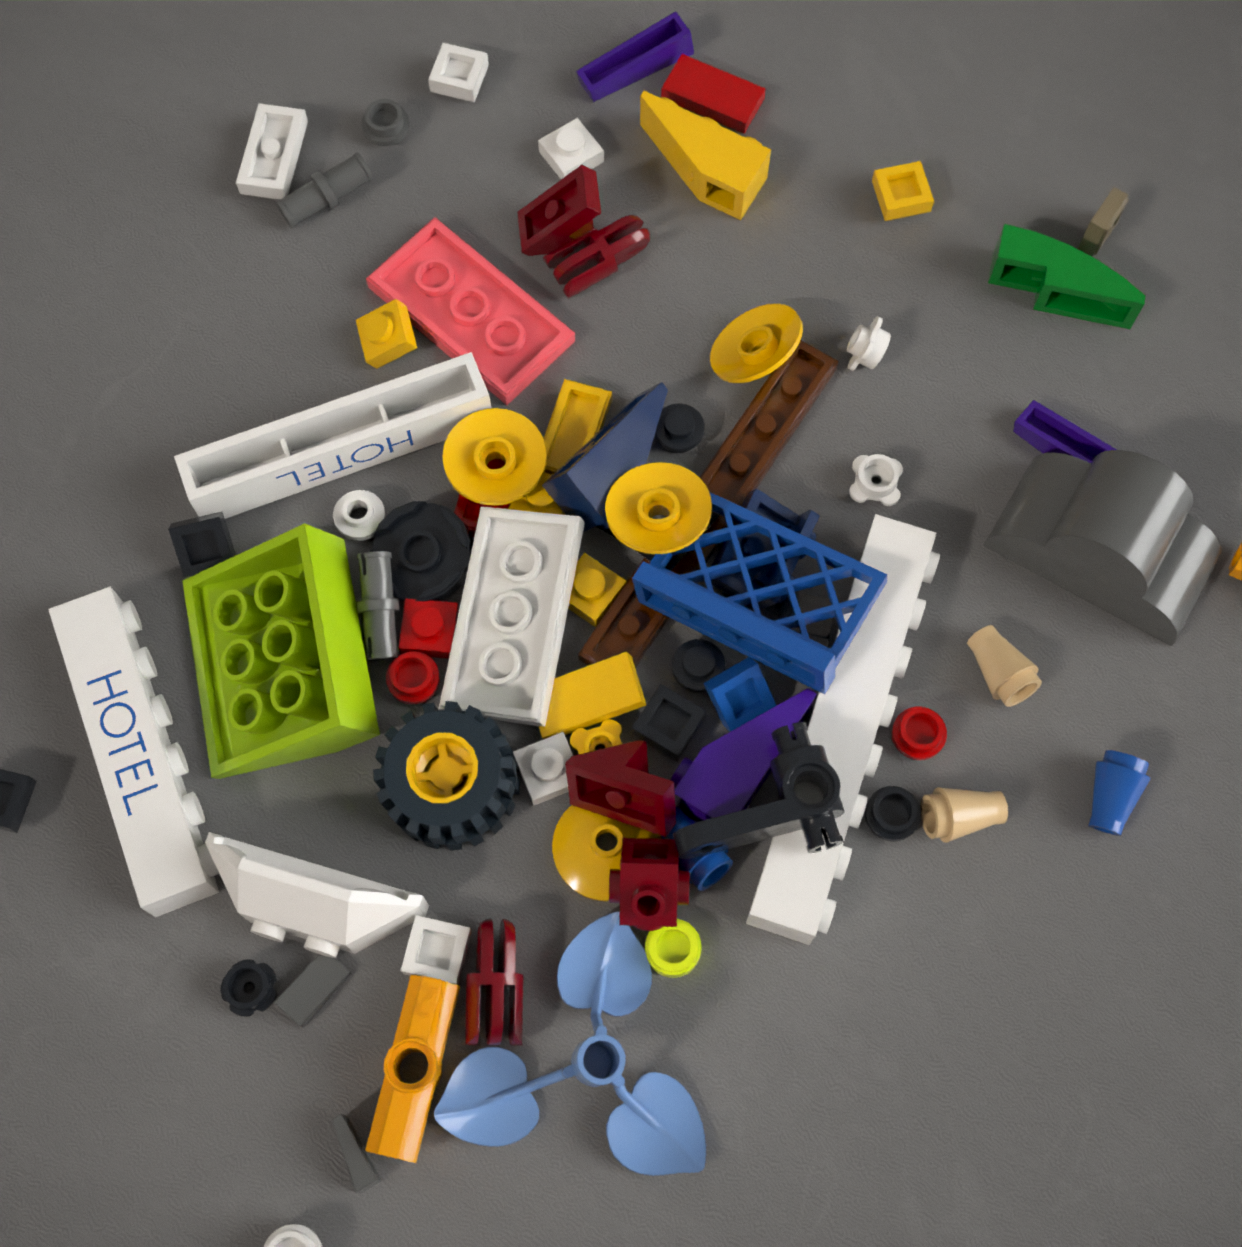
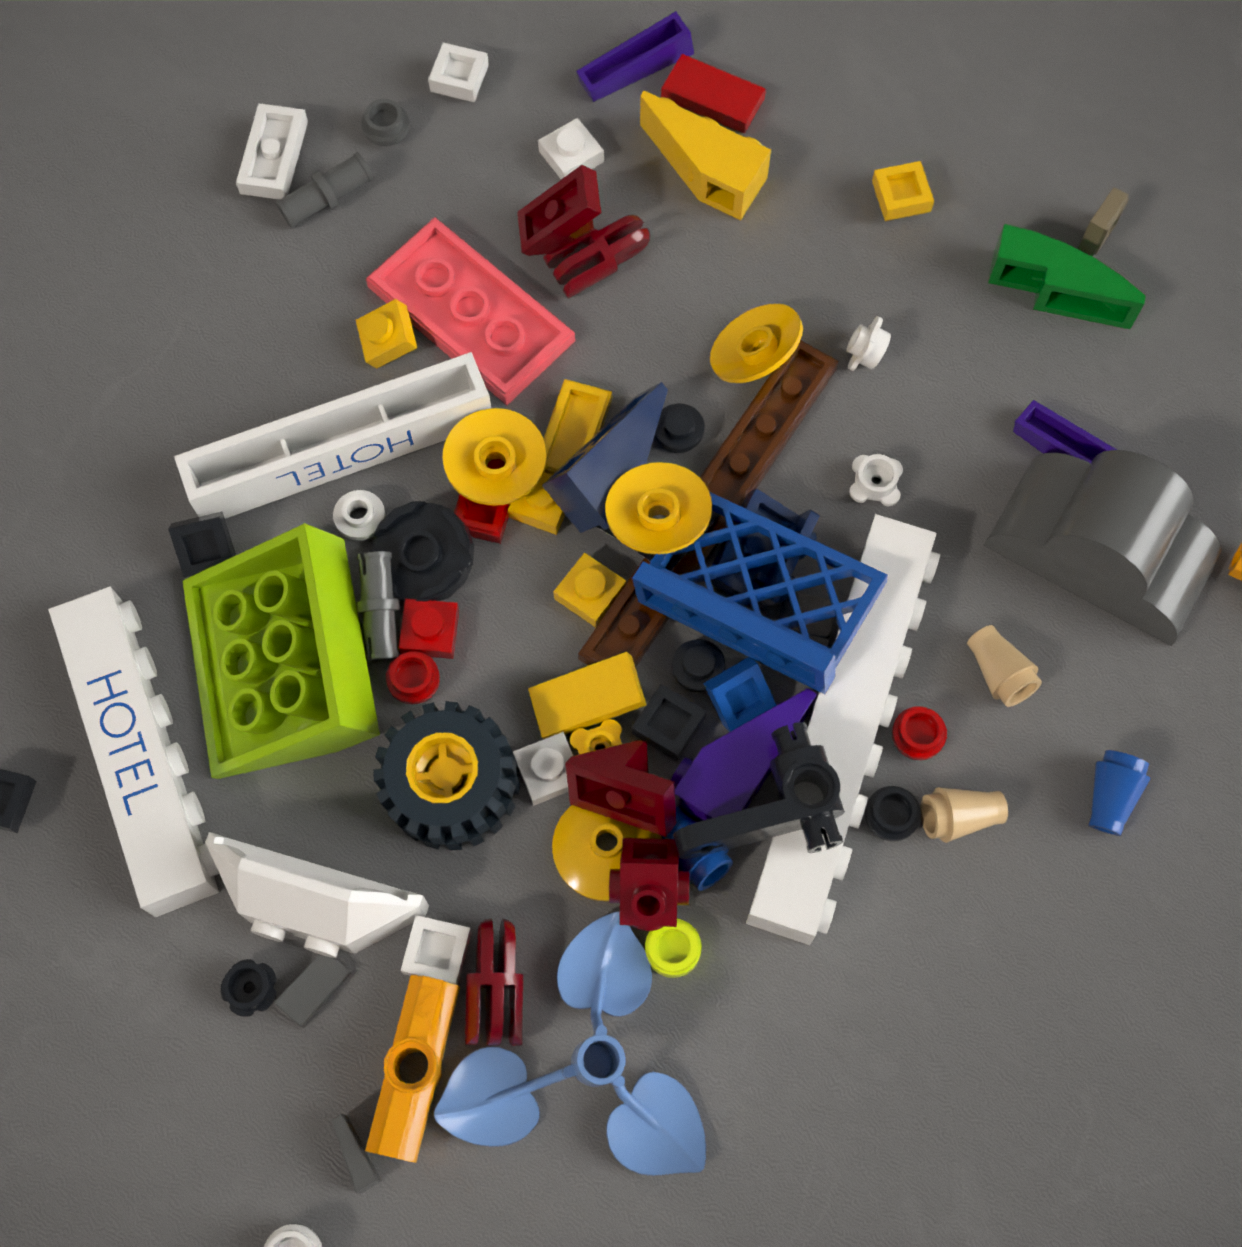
(513, 614): white tile -> none

